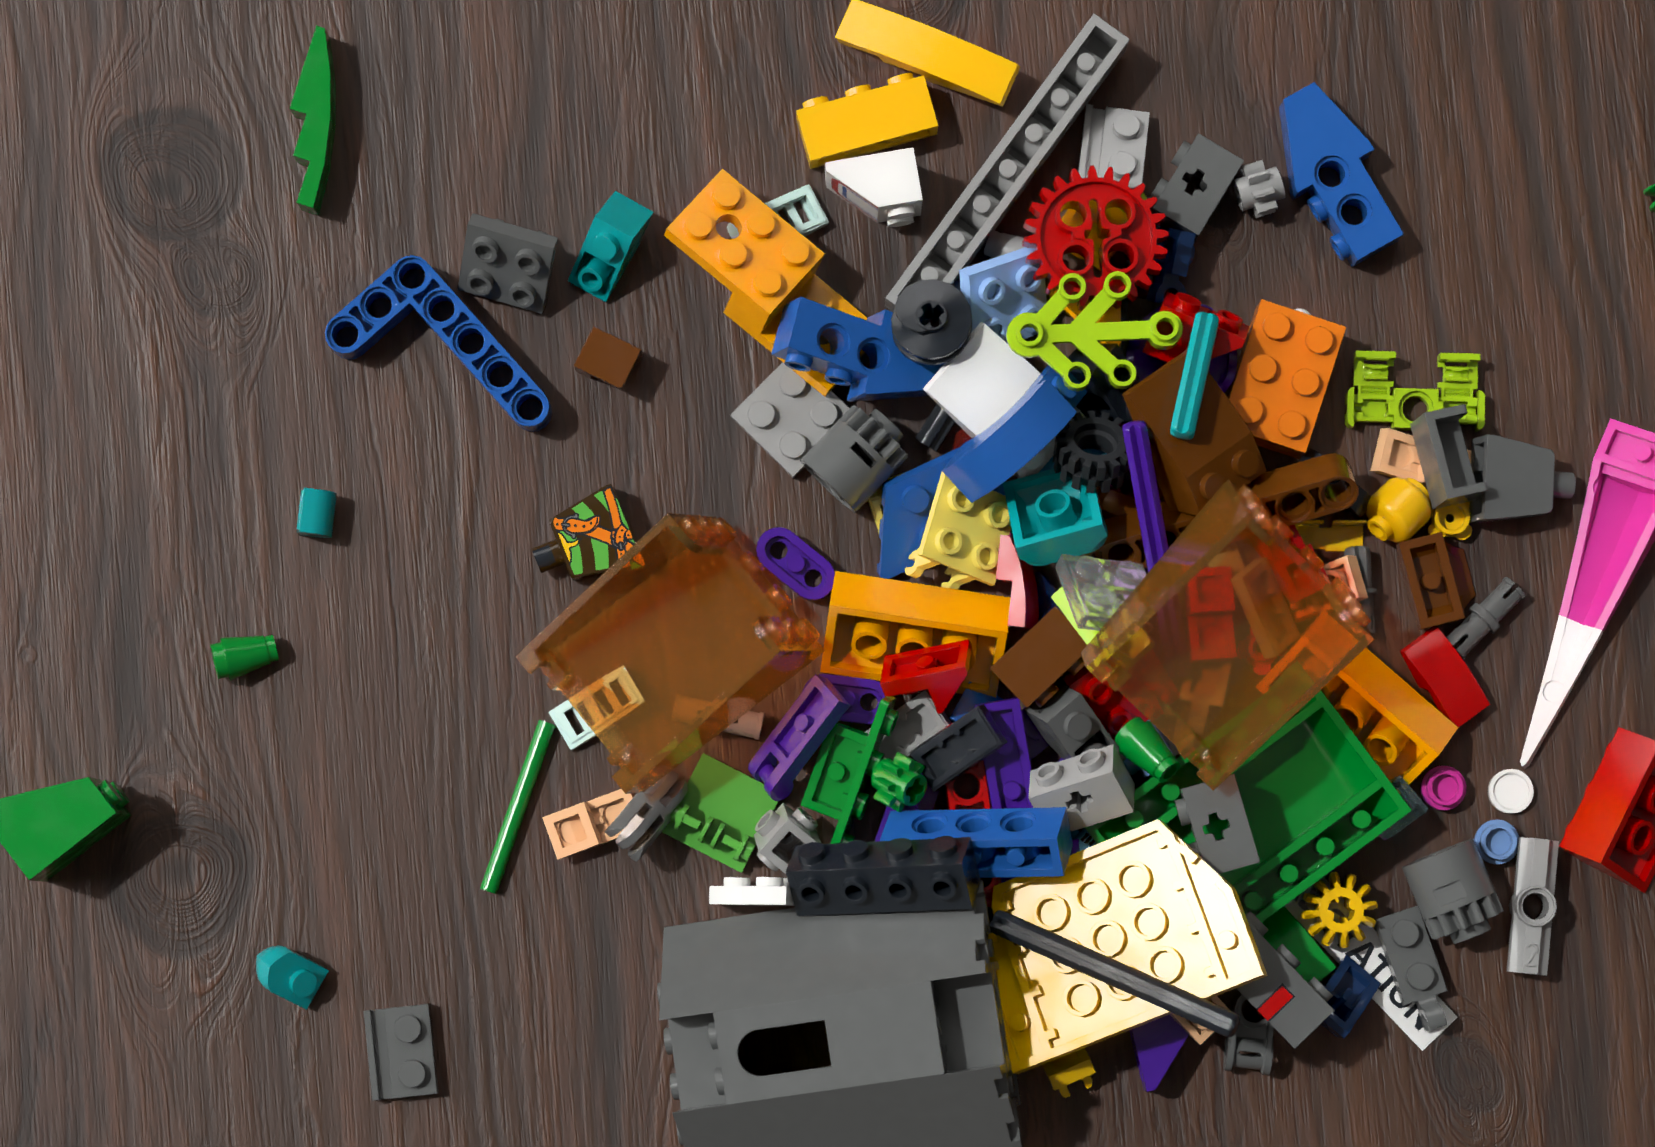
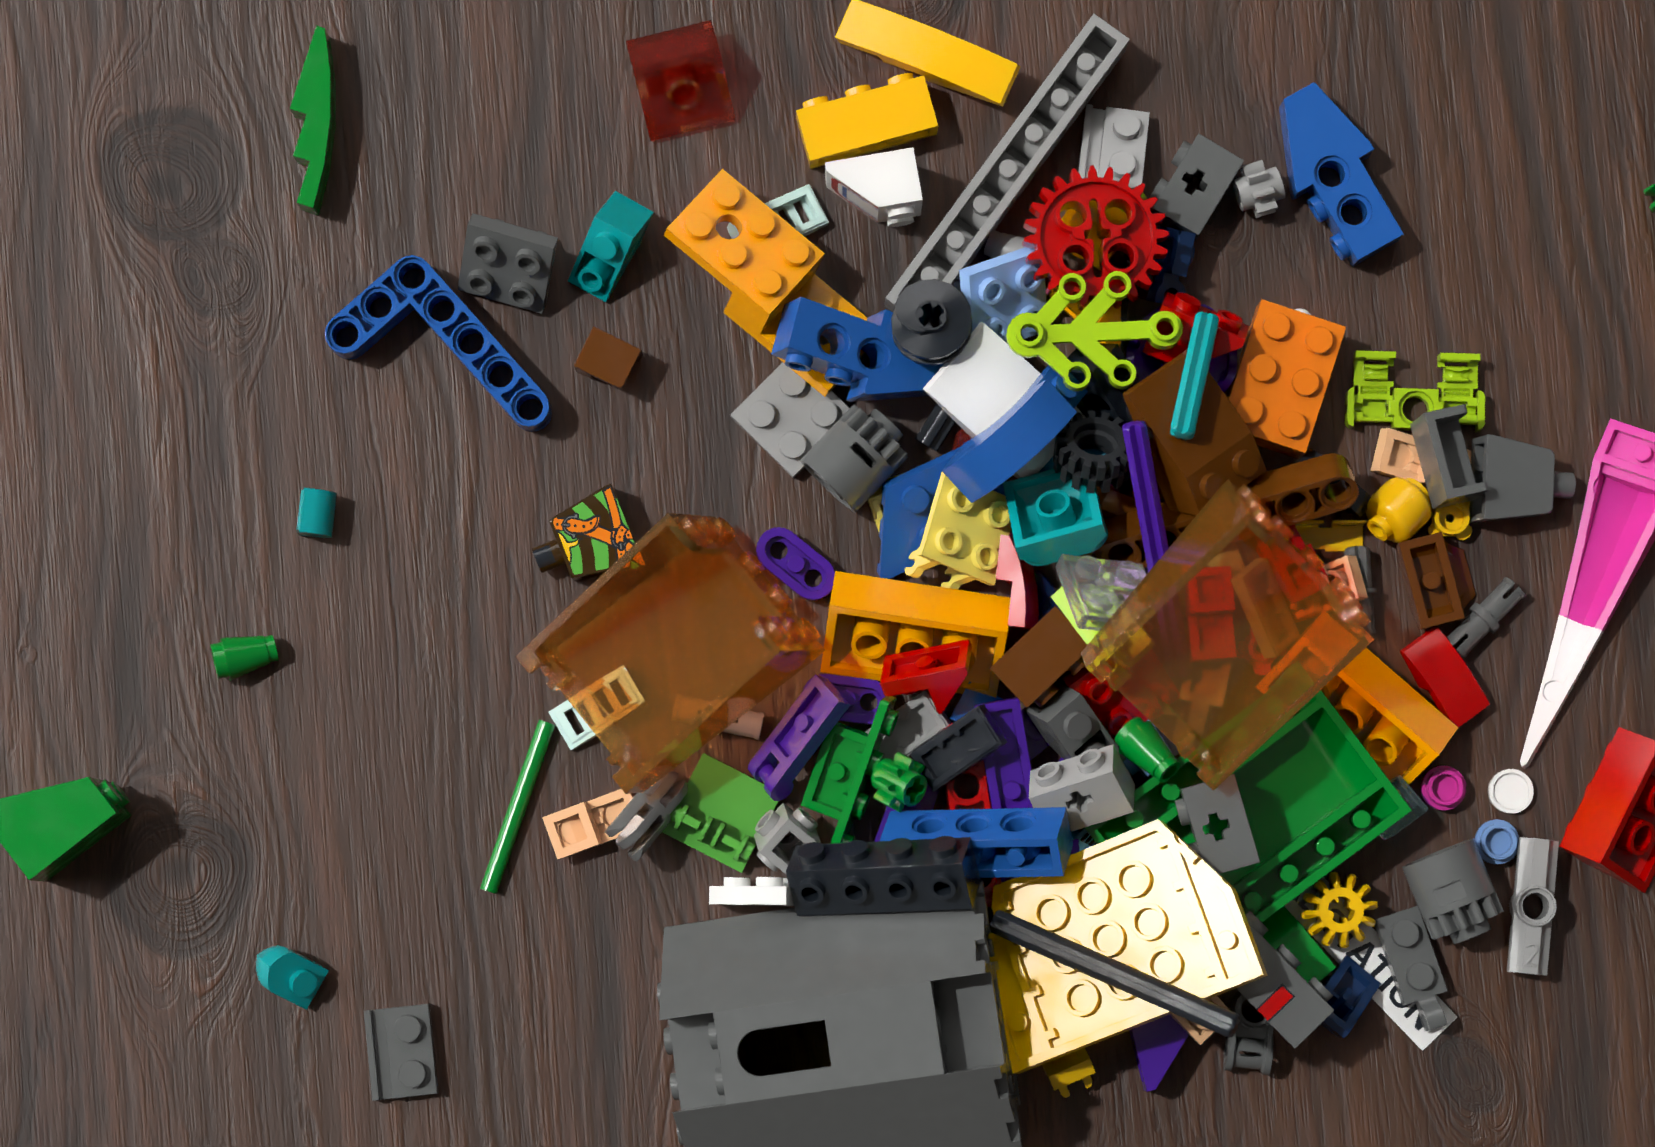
(680, 80): none -> clear red slope

